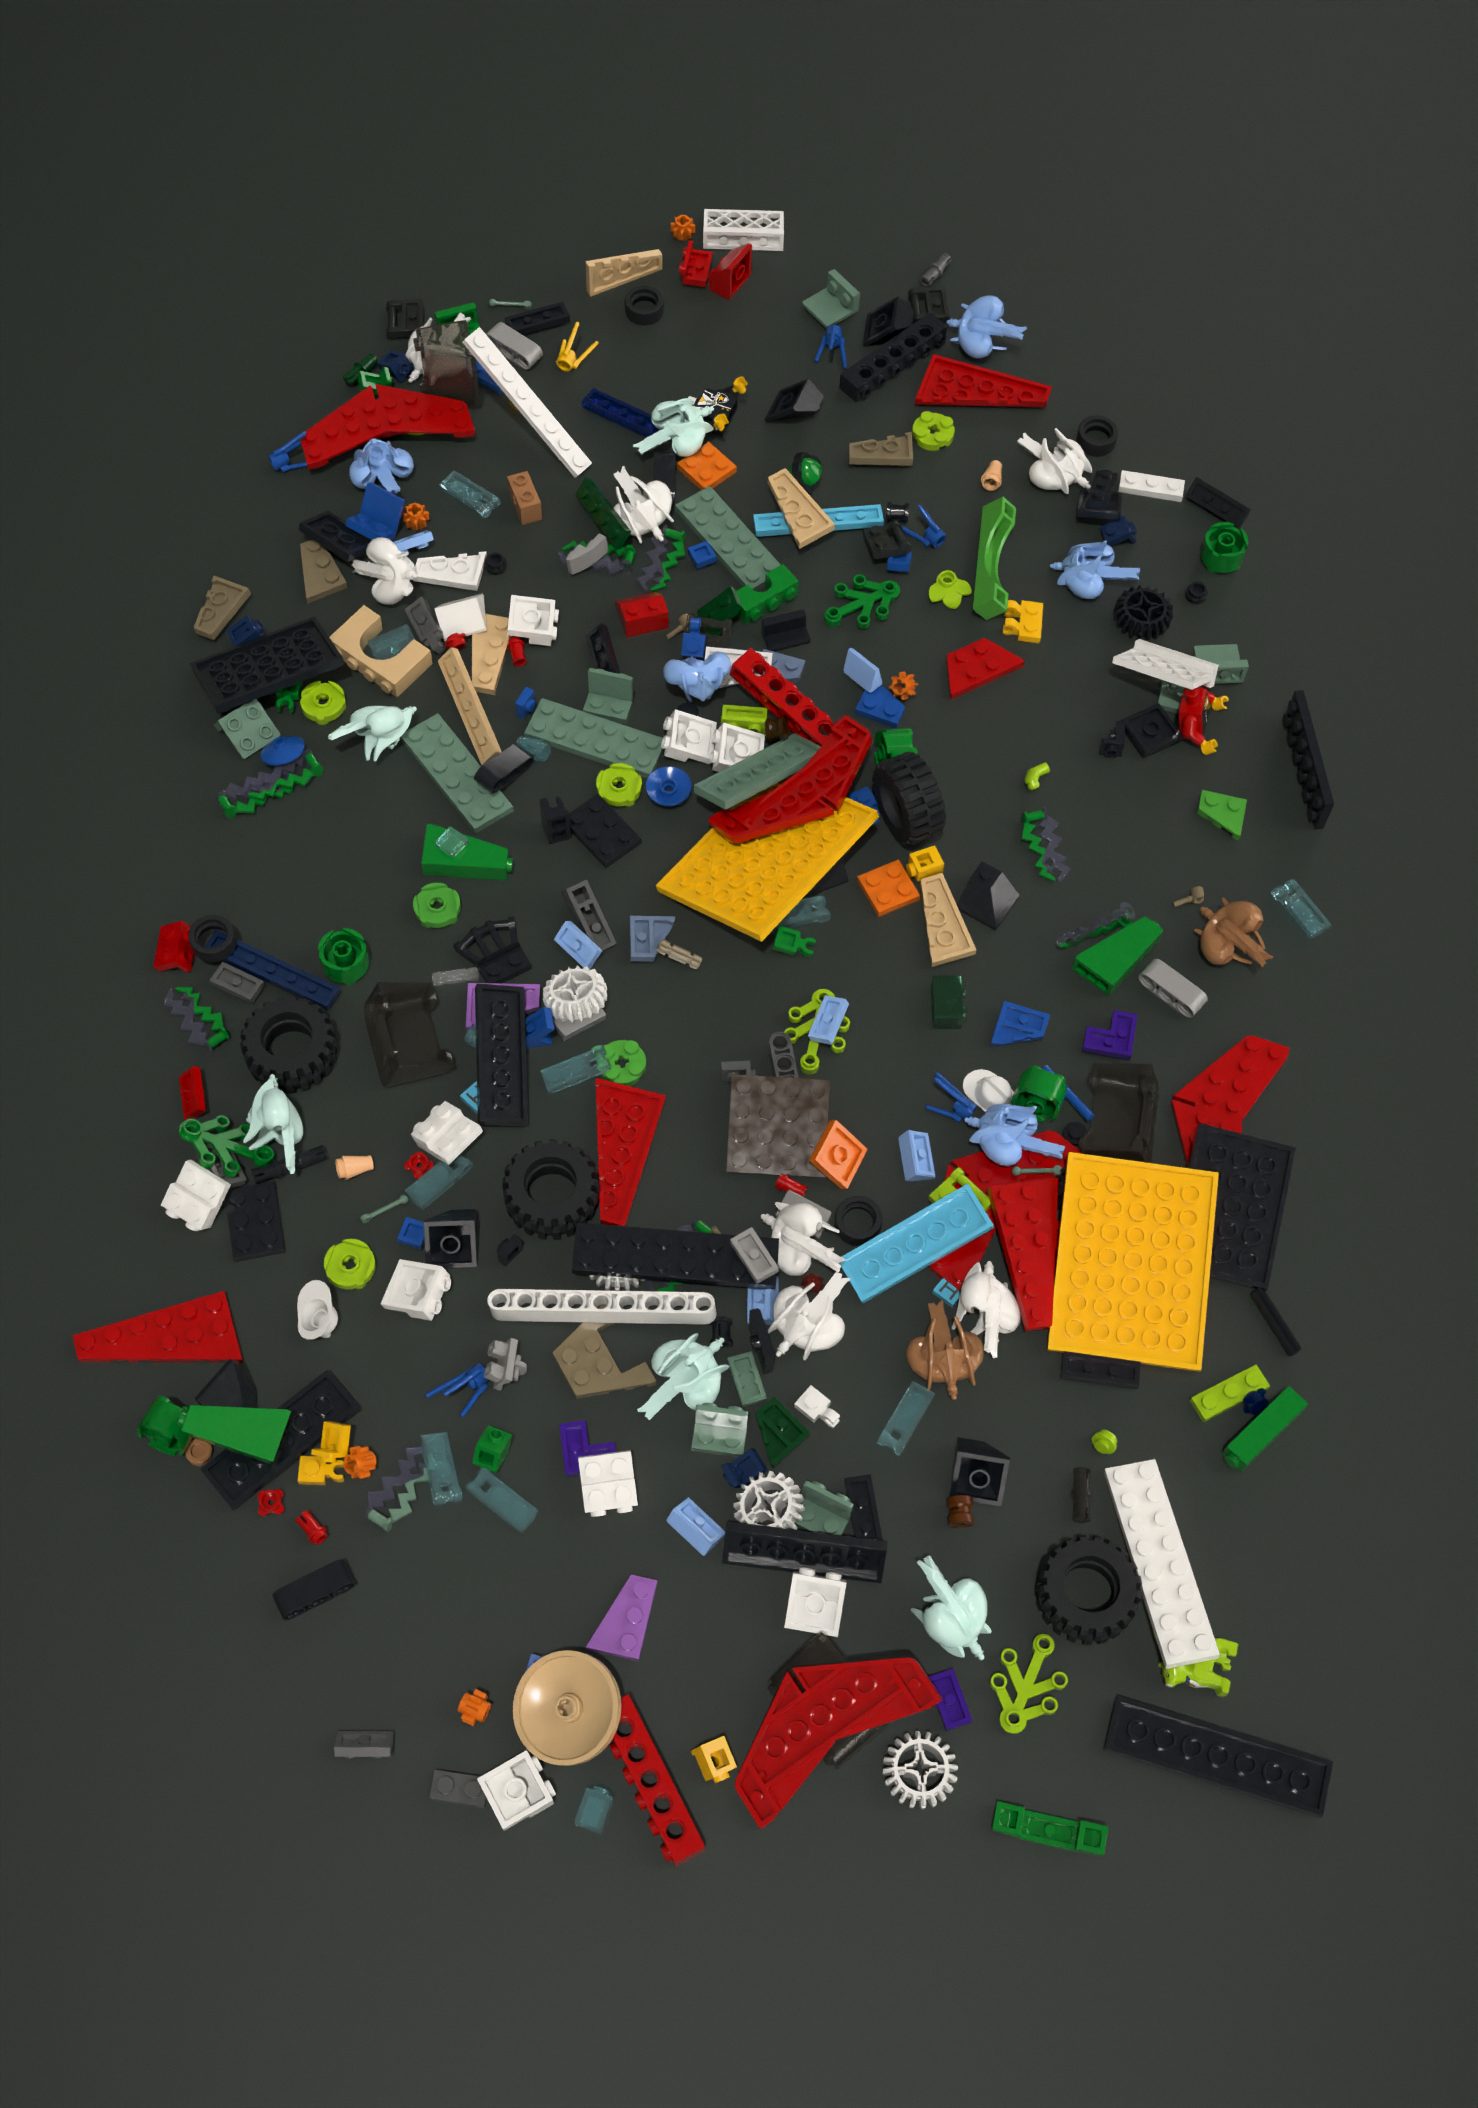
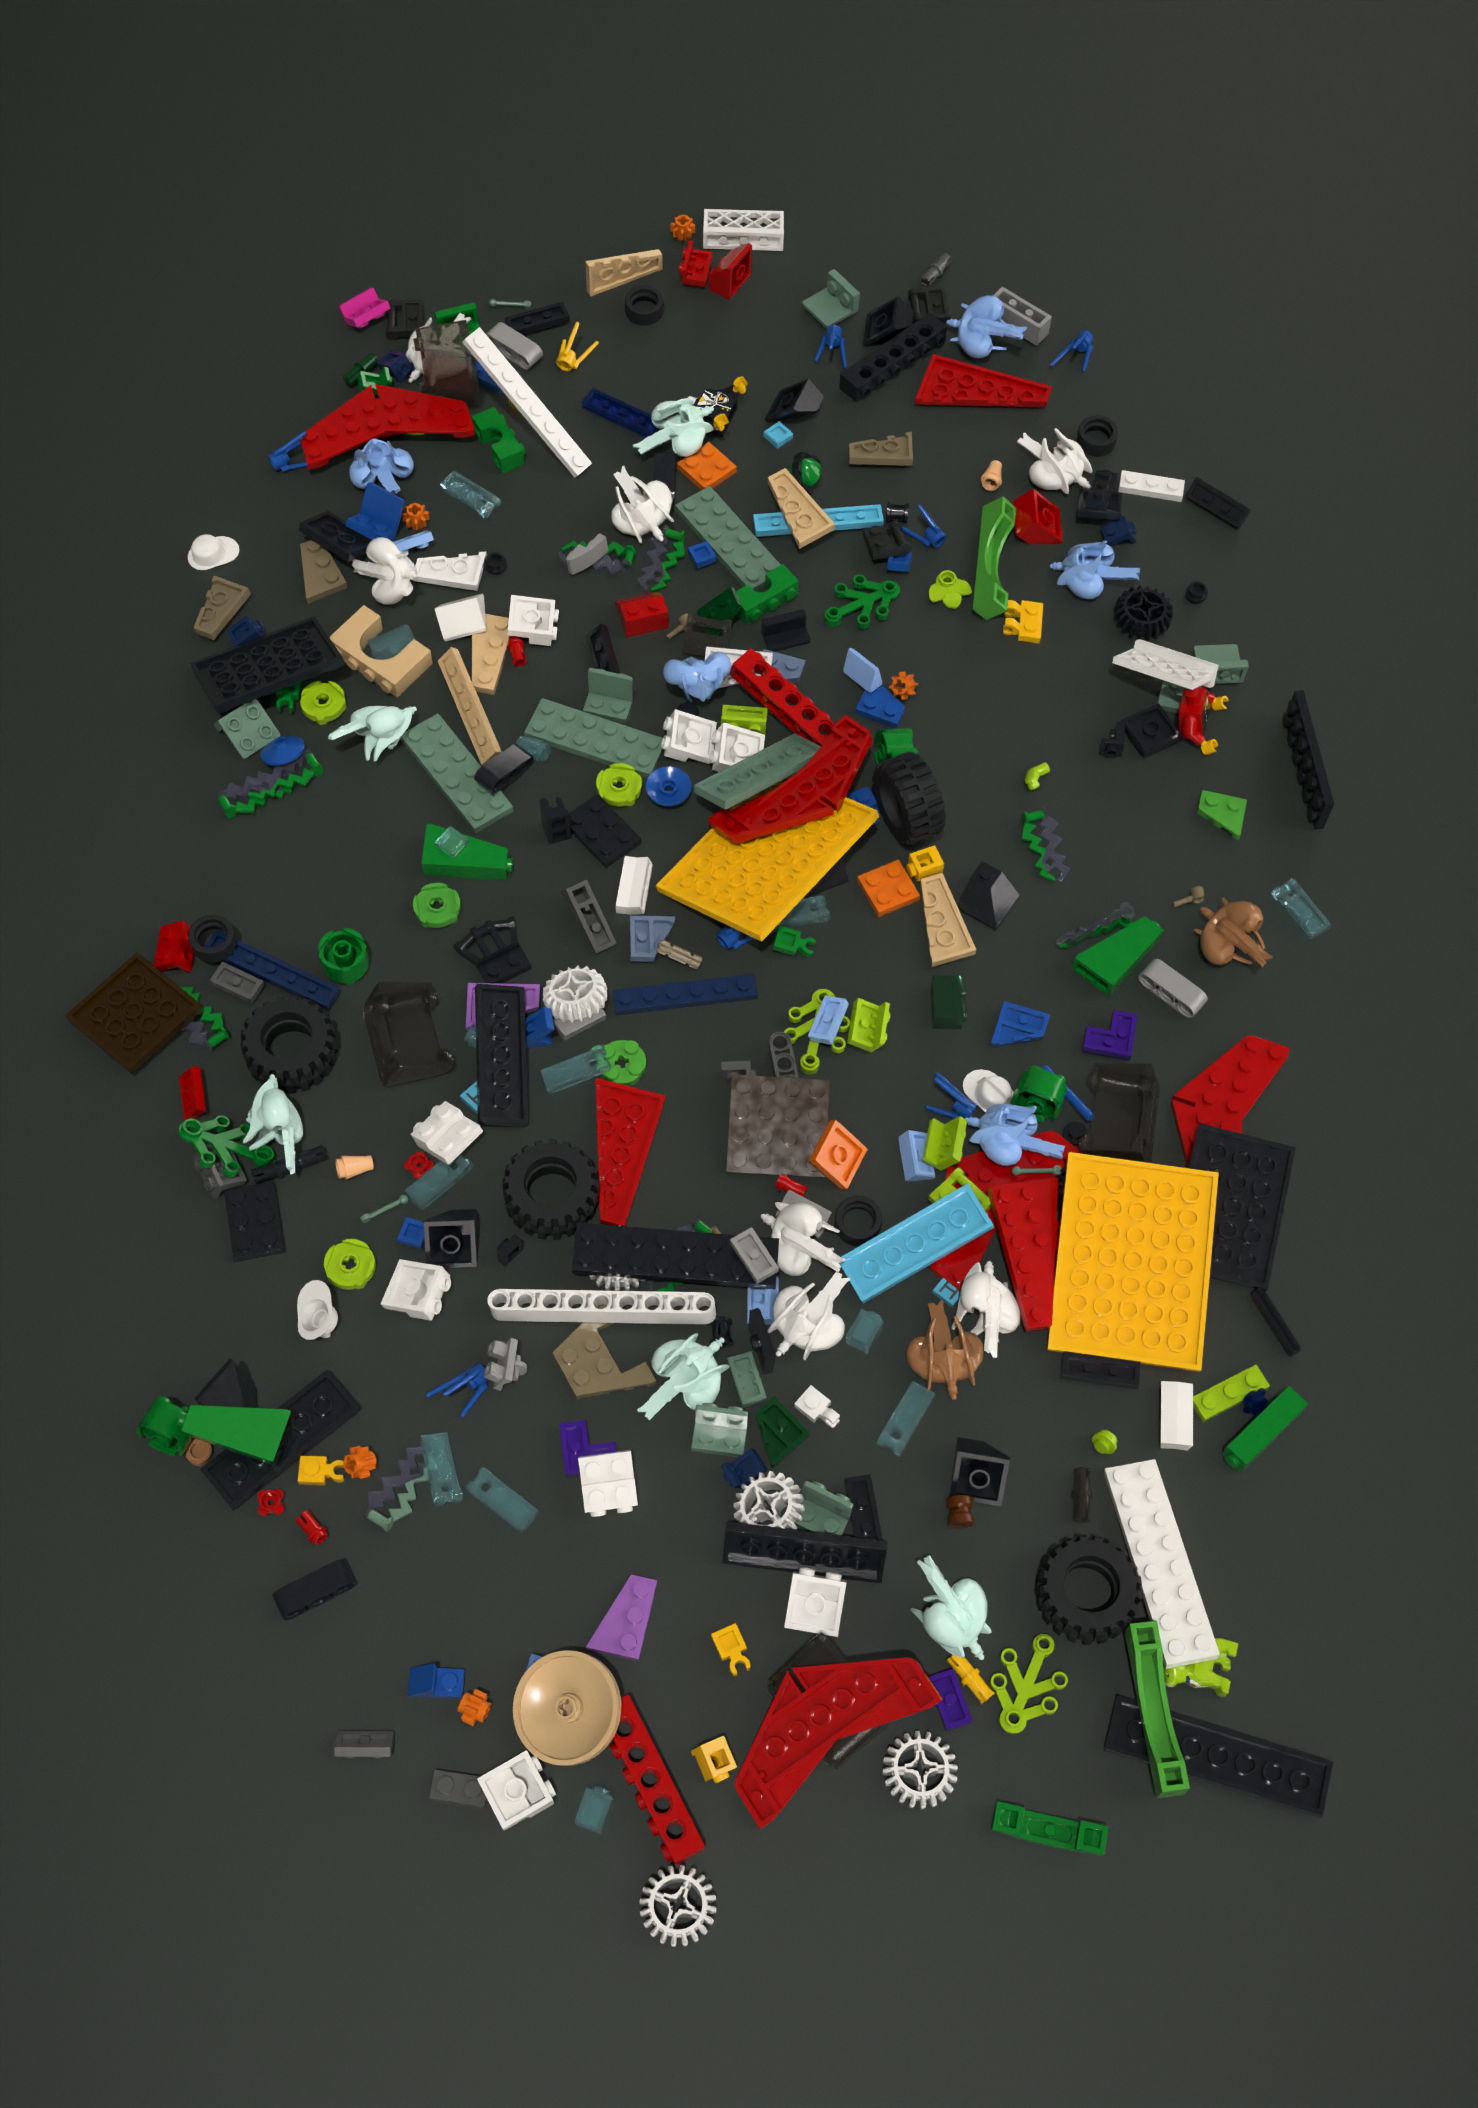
(134, 1012): none -> dark brown plate
(174, 1334): red wing -> none
(195, 1196): white plate -> none
(212, 551): none -> white piece
(334, 1441): yellow bracket -> none
(363, 308): none -> dark pink bracket
(426, 625): dark grey hinge -> none
(436, 1682): none -> blue slope
(455, 976): clear axle -> none
(456, 641): red plate -> none
(492, 427): none -> green arch
(492, 1449): green brick -> none
(524, 497): medium nougat brick -> none
(525, 703): blue plate -> none
(577, 944): light blue plate -> none
(603, 513): dark green plate -> none
(634, 885): none -> white piece
(665, 1900): none -> white gear
(685, 994): none -> dark blue plate
(694, 642): blue plate -> none
(695, 1526): light blue slope -> none
(729, 937): none -> blue plant
(730, 1646): none -> yellow plate
(776, 728): dark brown wheel -> none
(778, 435): none -> medium azure tile
(812, 1278): clear red plate -> none
(865, 1331): none -> clear light blue brick
(868, 1025): none -> lime bracket
(933, 421): lime plate -> none
(944, 1142): none -> lime bracket
(971, 1678): none -> yellow pin
(978, 665): red wing -> none
(1022, 314): none -> light grey brick
(1037, 519): none -> red slope
(1080, 343): none -> blue plant
(1162, 1746): none -> bright green arch
(1176, 1415): none -> white piece
(1223, 548): green brick -> none

